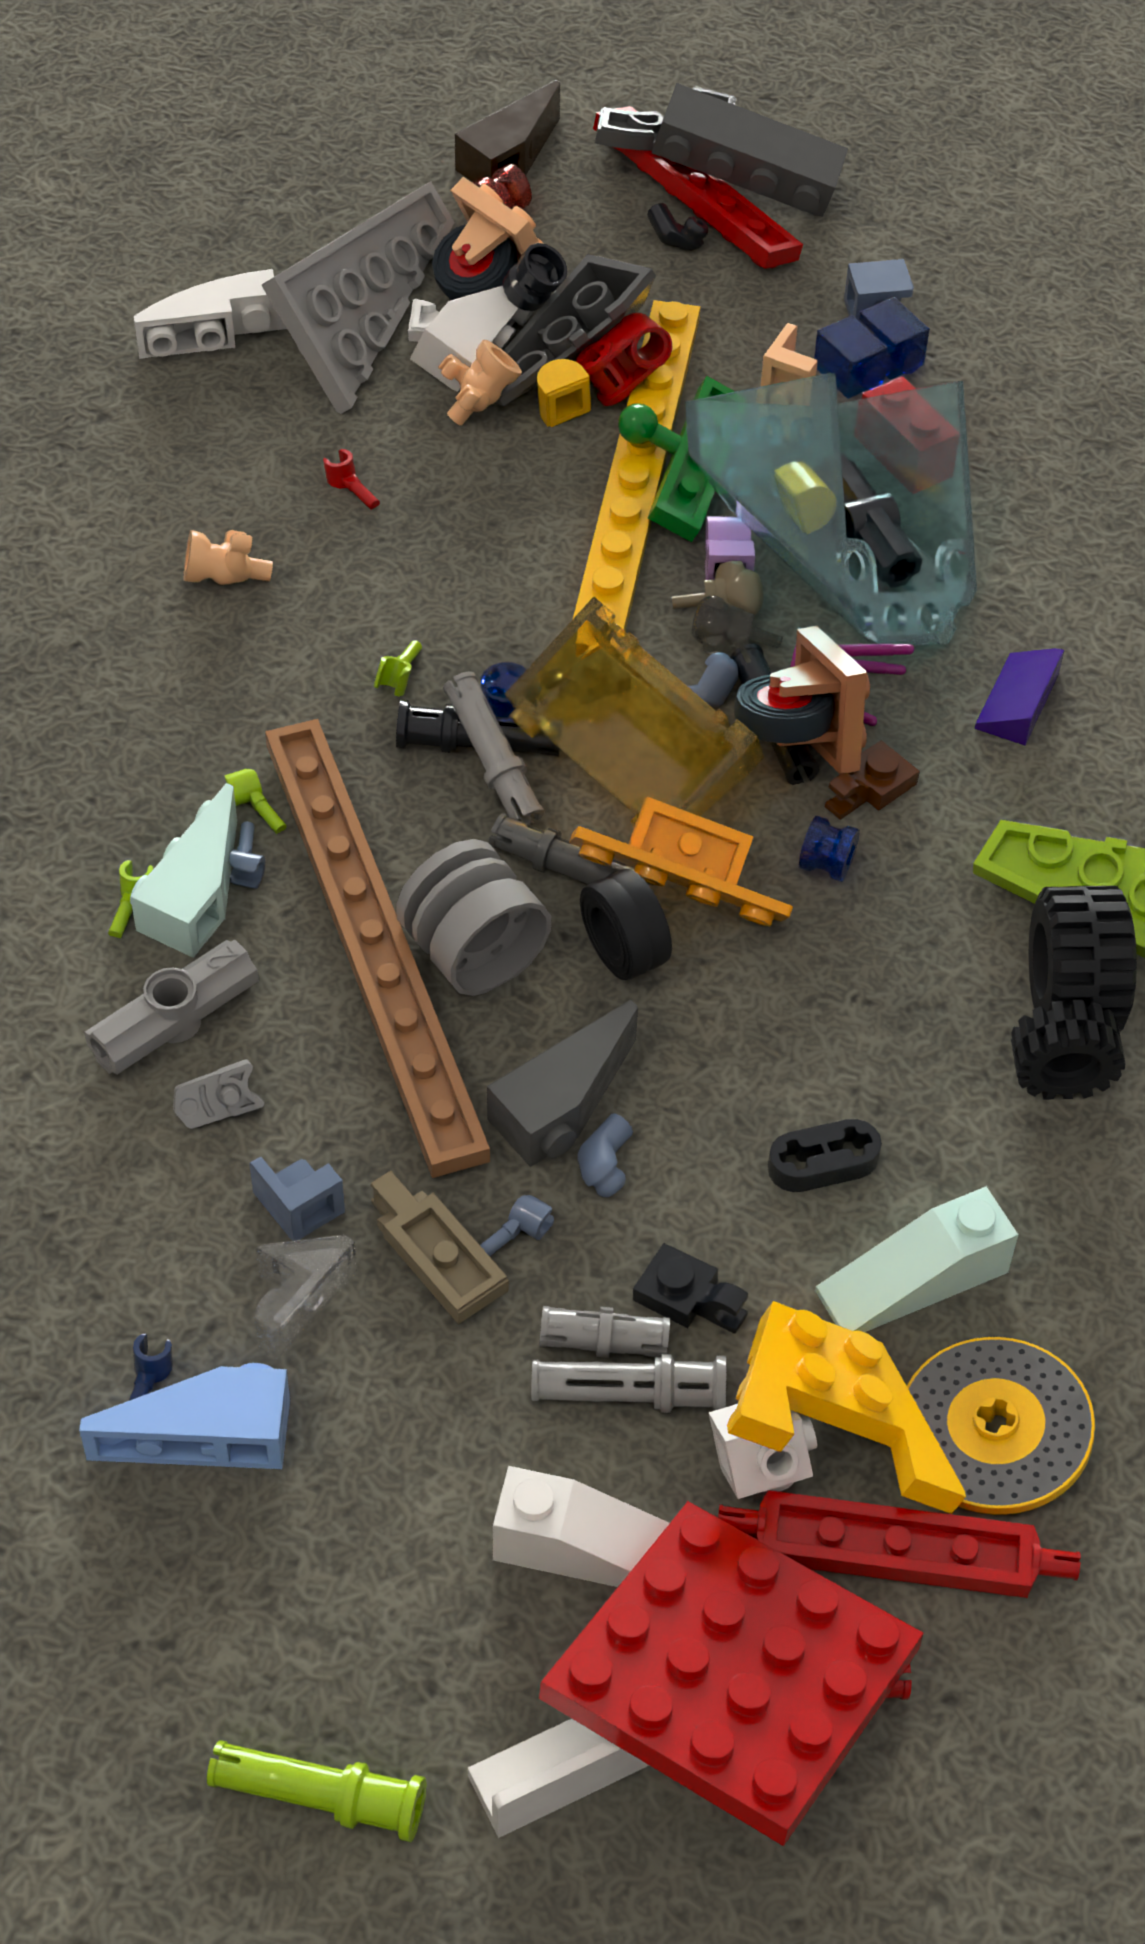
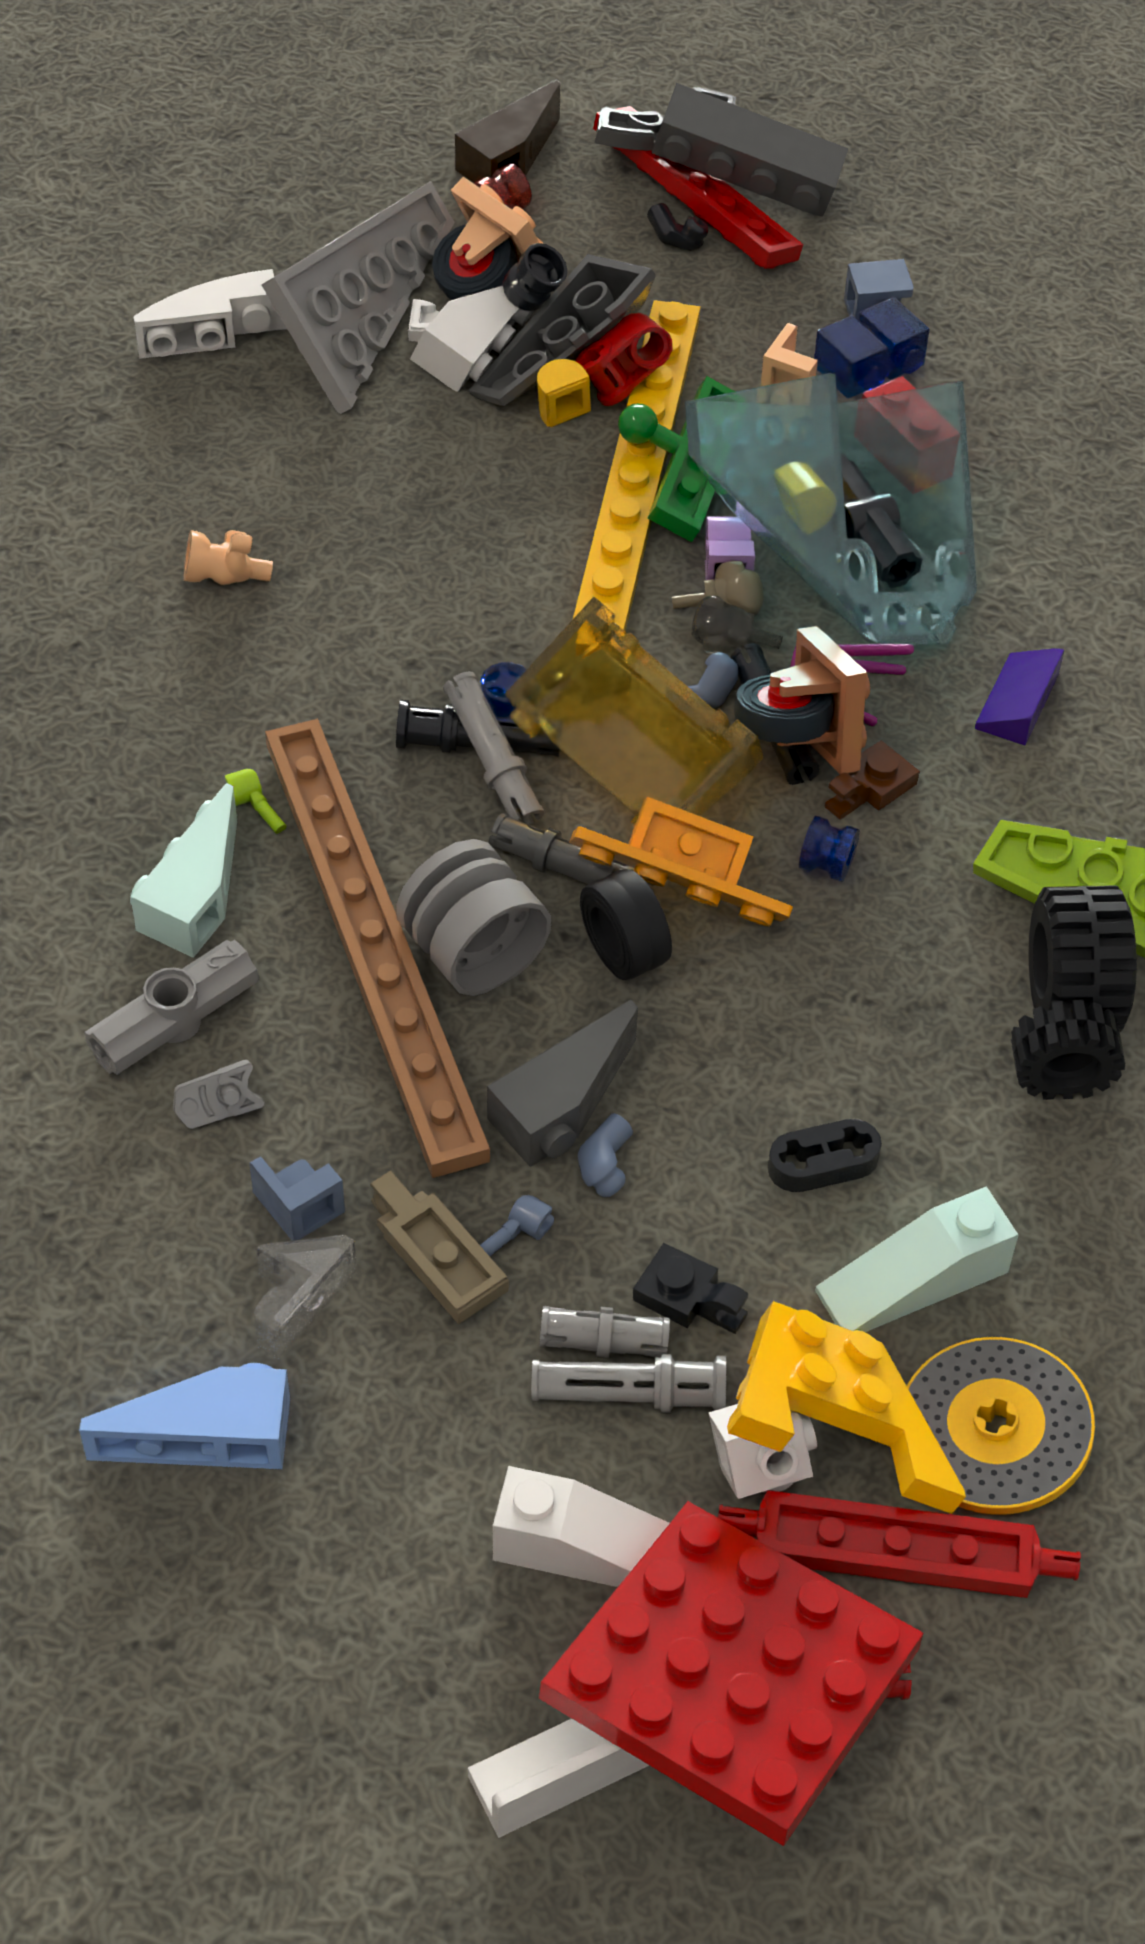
(125, 909): lime hand -> none
(149, 1368): dark blue hand -> none
(247, 867): sand blue hand -> none
(344, 476): red hand -> none
(350, 1793): lime pin -> none
(396, 670): lime hand -> none
(481, 382): light nougat piece -> none

